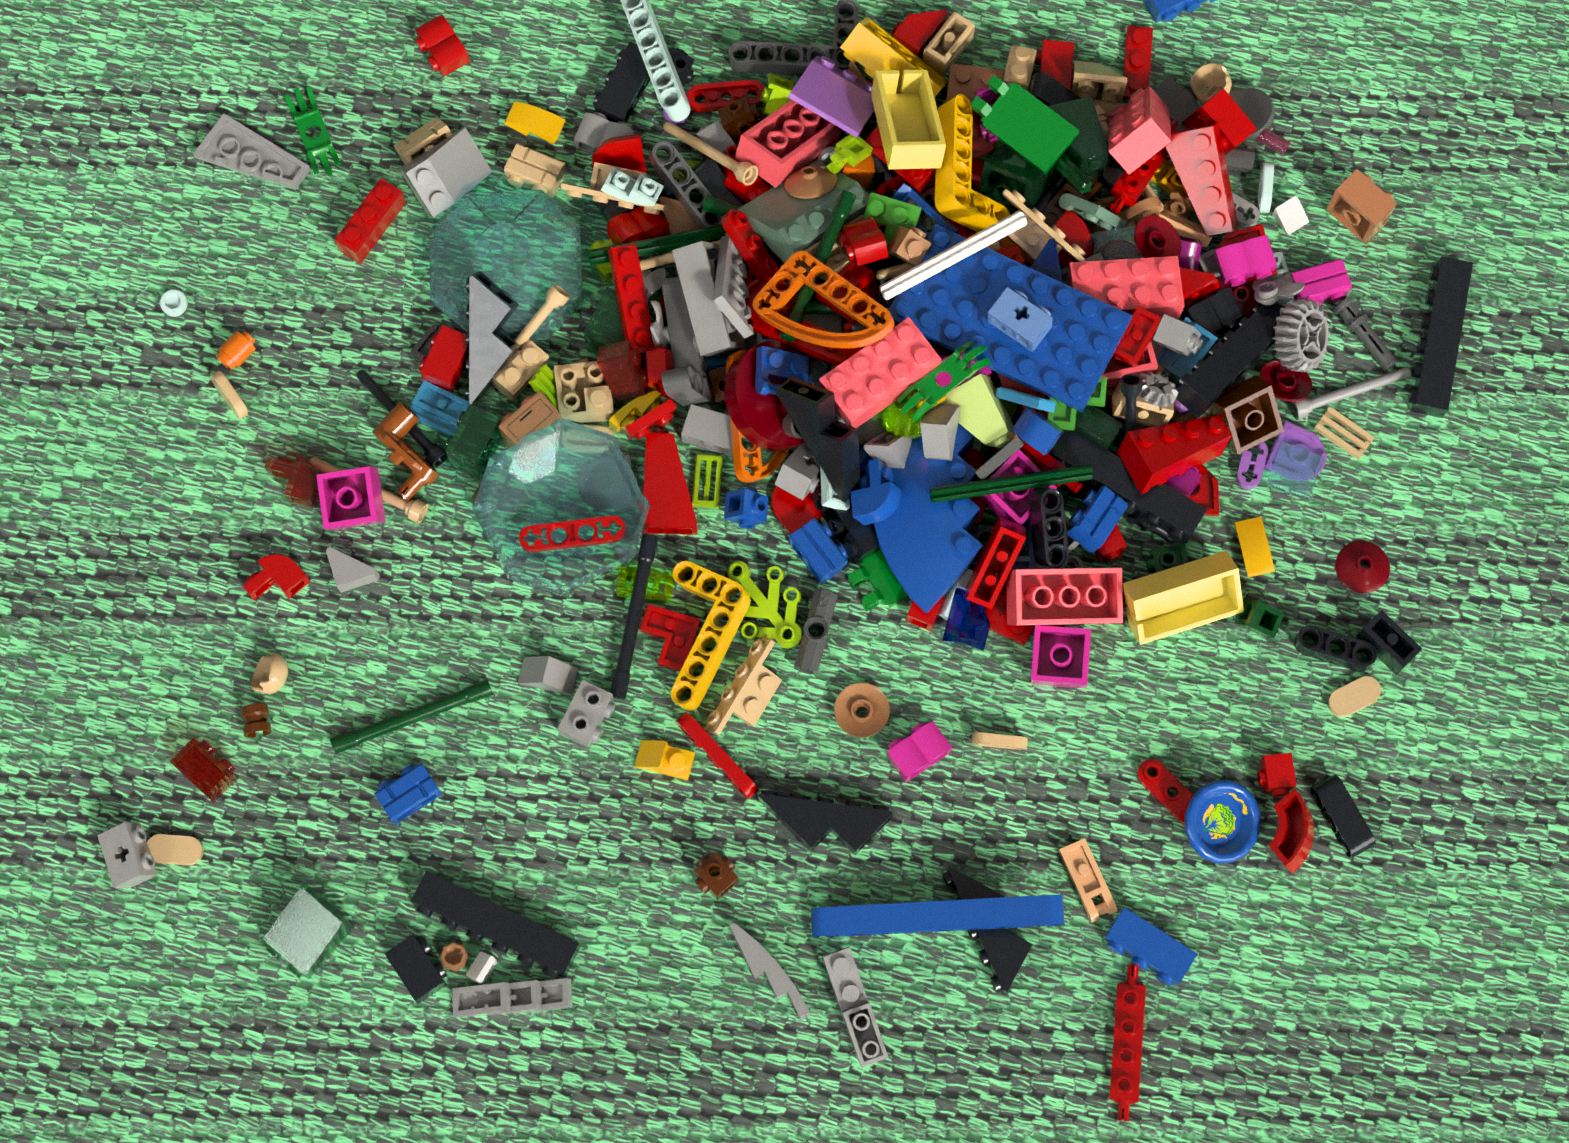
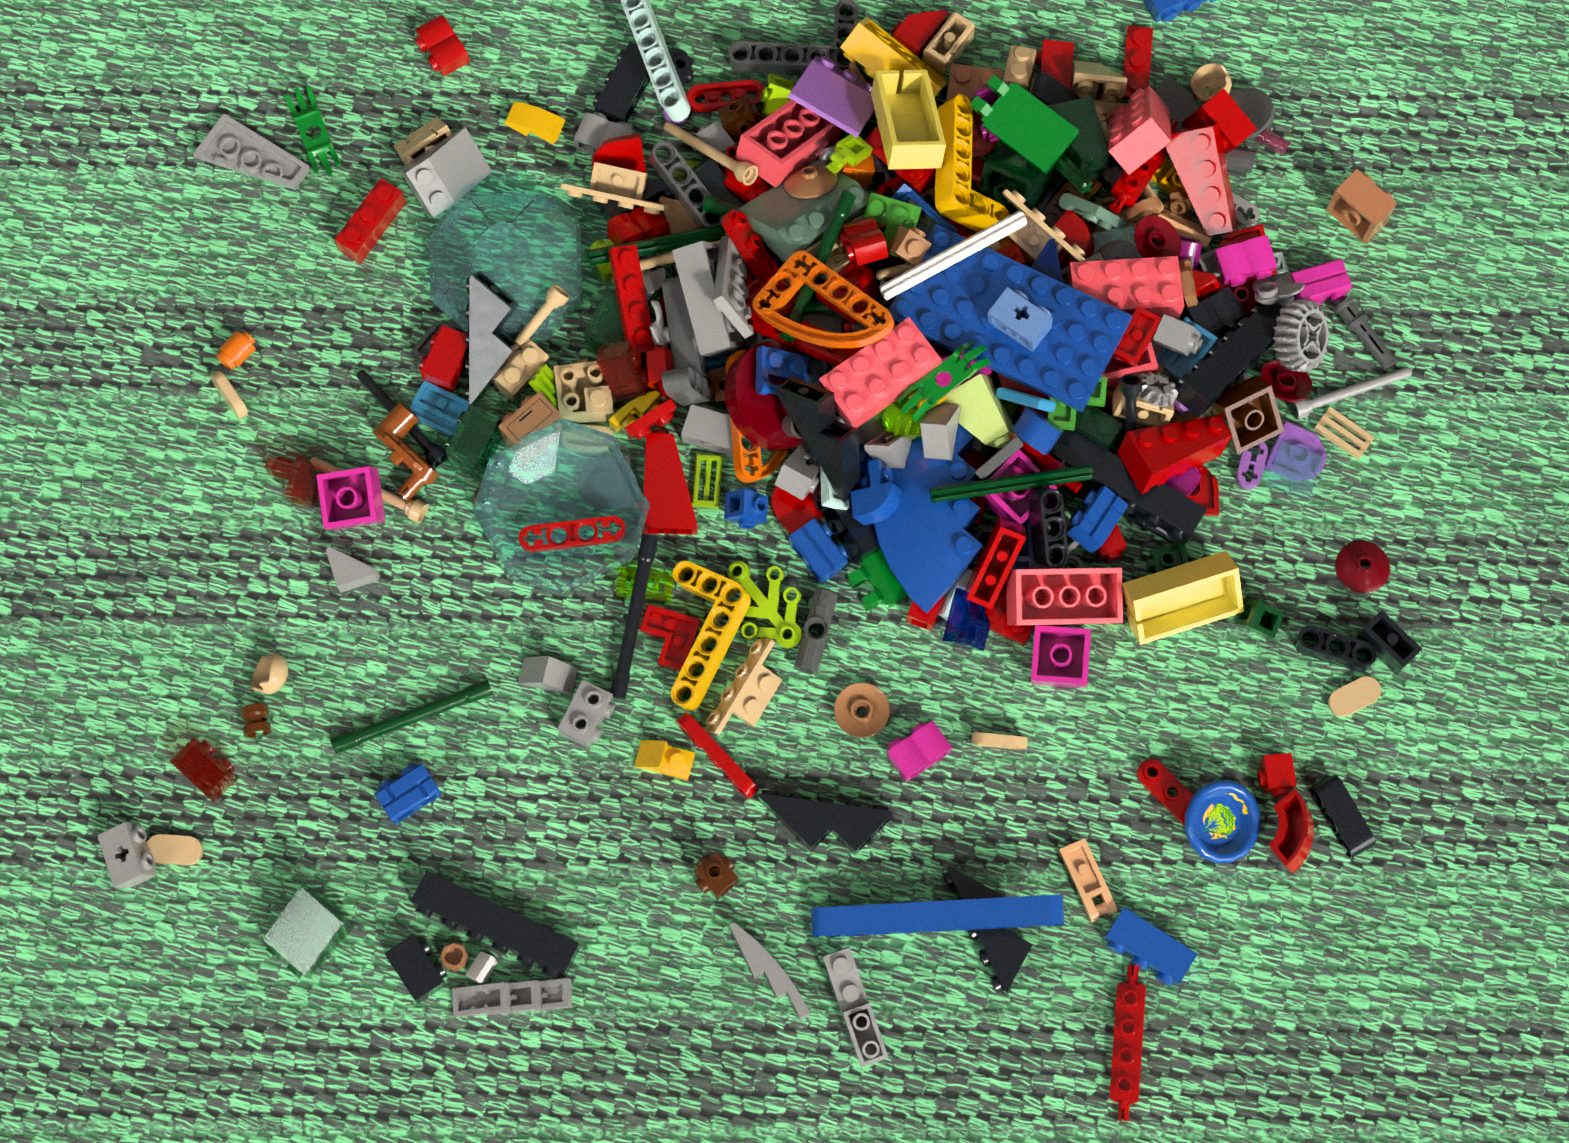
(173, 302): light aqua tile -> none
(278, 571): red brick -> none
(534, 170): tan brick -> none
(640, 191): light aqua slope -> none
(1188, 282): none -> medium nougat tile
(1254, 547): yellow slope -> none
(1265, 187): light aqua tile -> none
(1290, 215): white slope -> none
(1441, 337): black brick -> none

